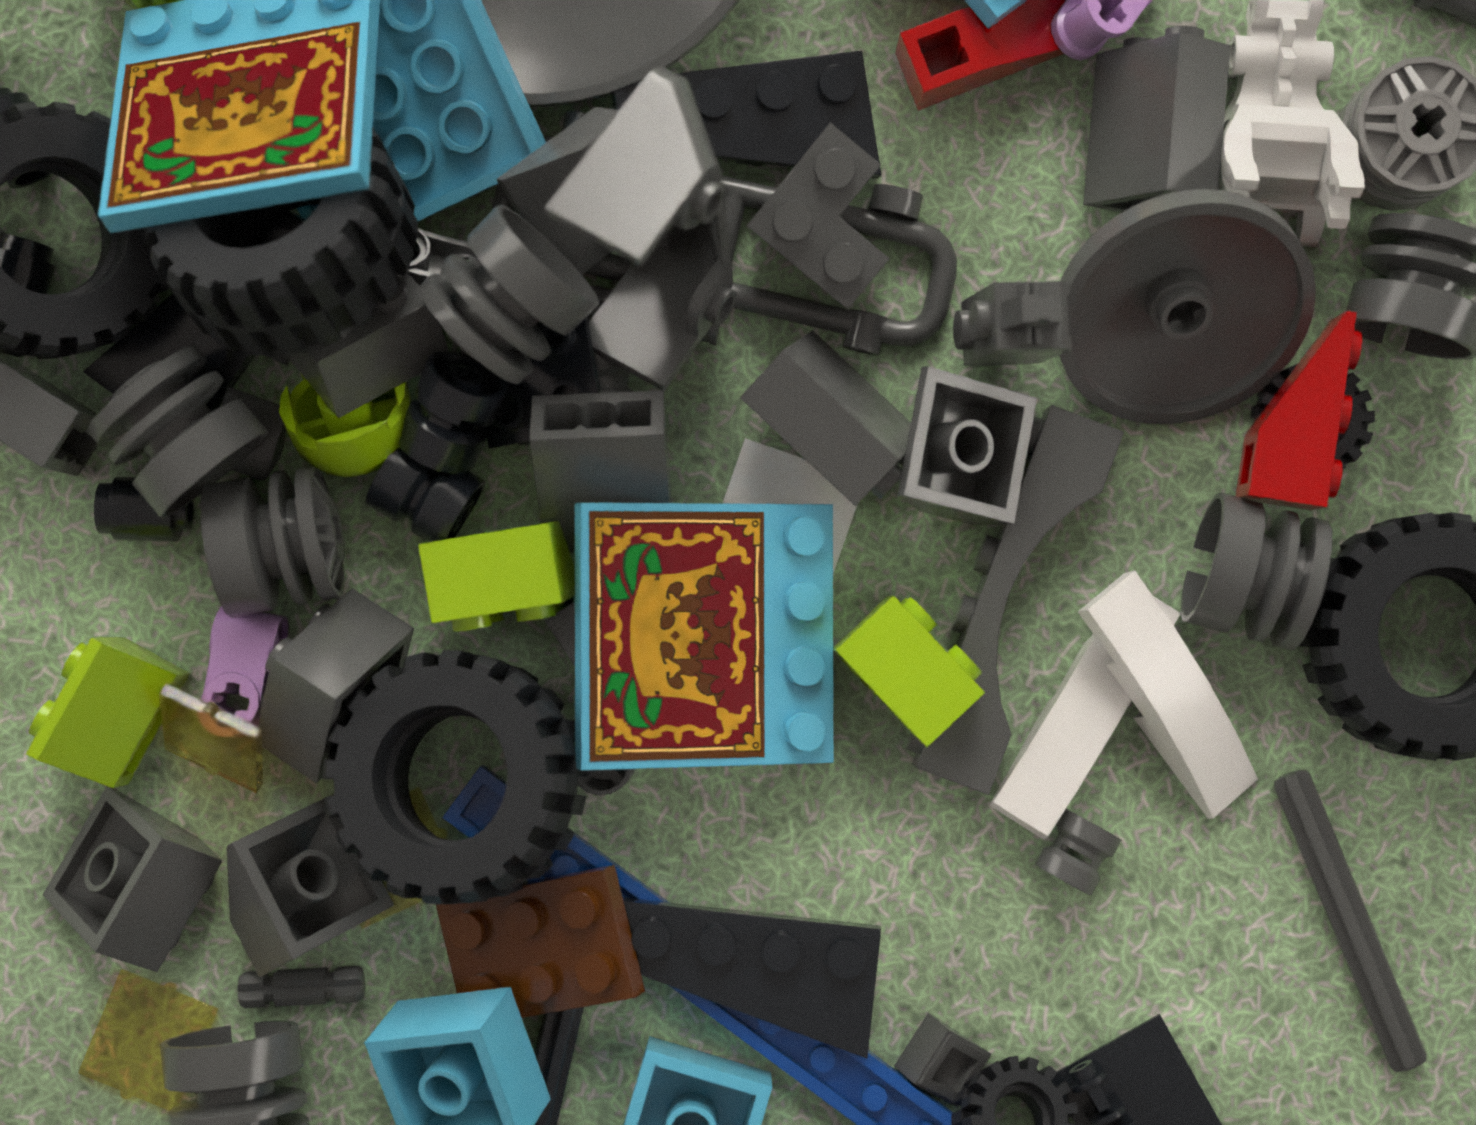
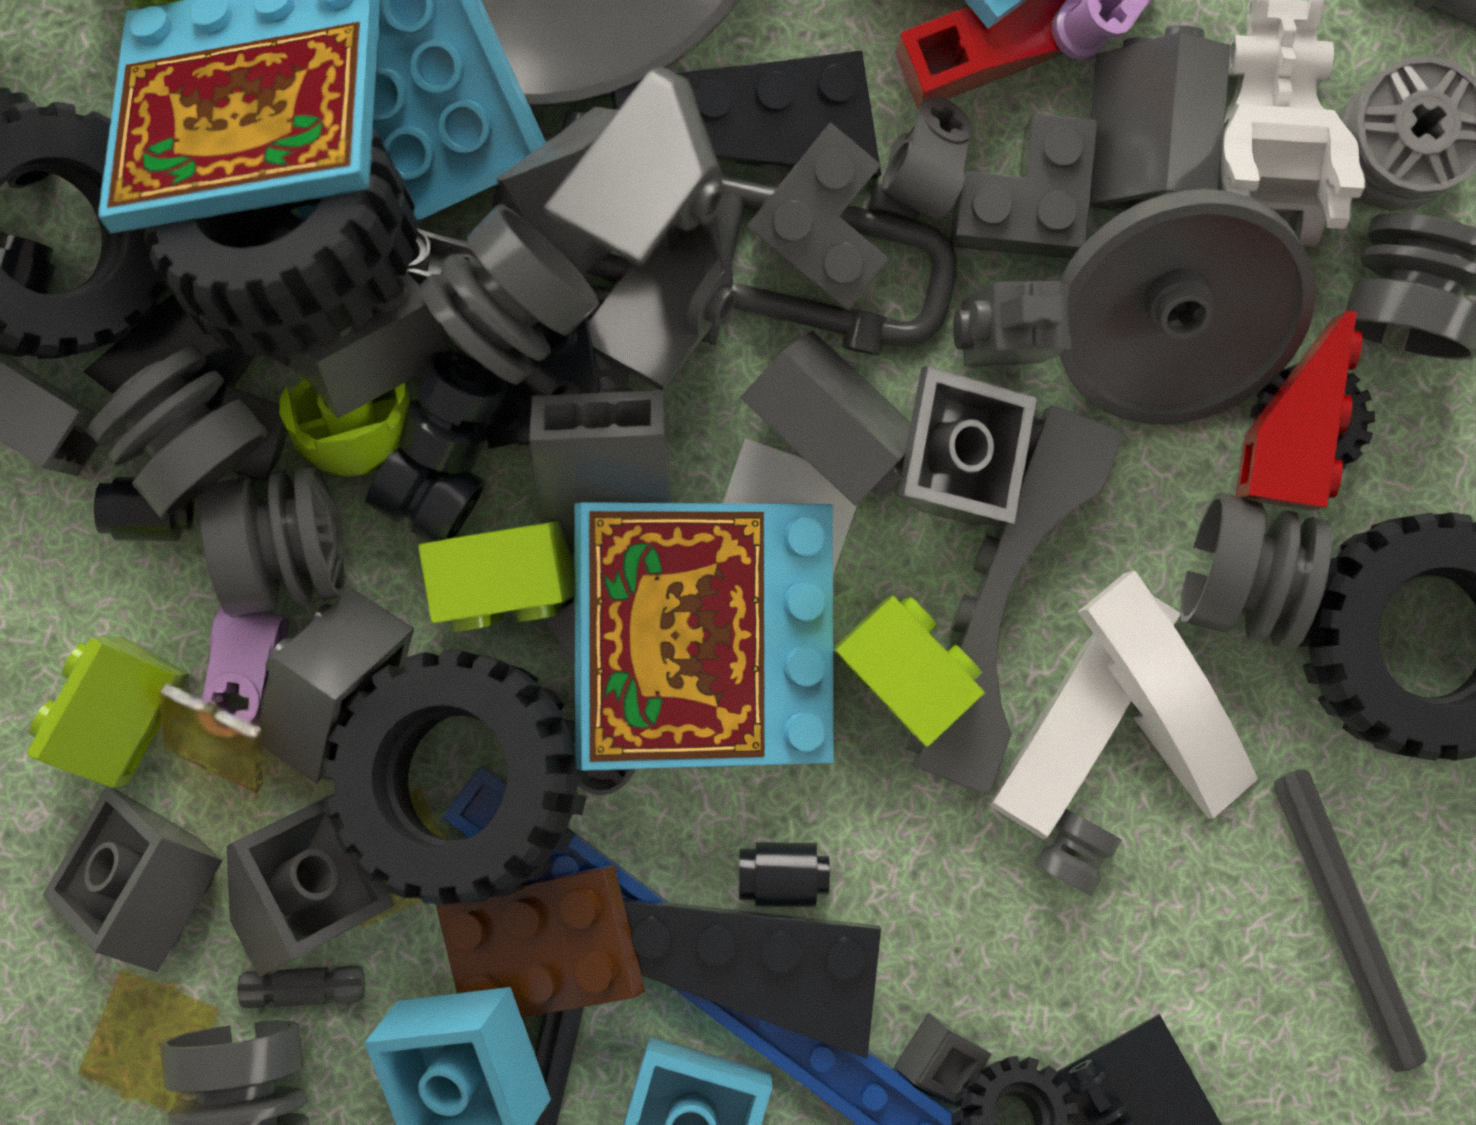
(783, 874): none -> black brick
(930, 159): none -> dark grey piece
(1041, 209): none -> dark grey brick

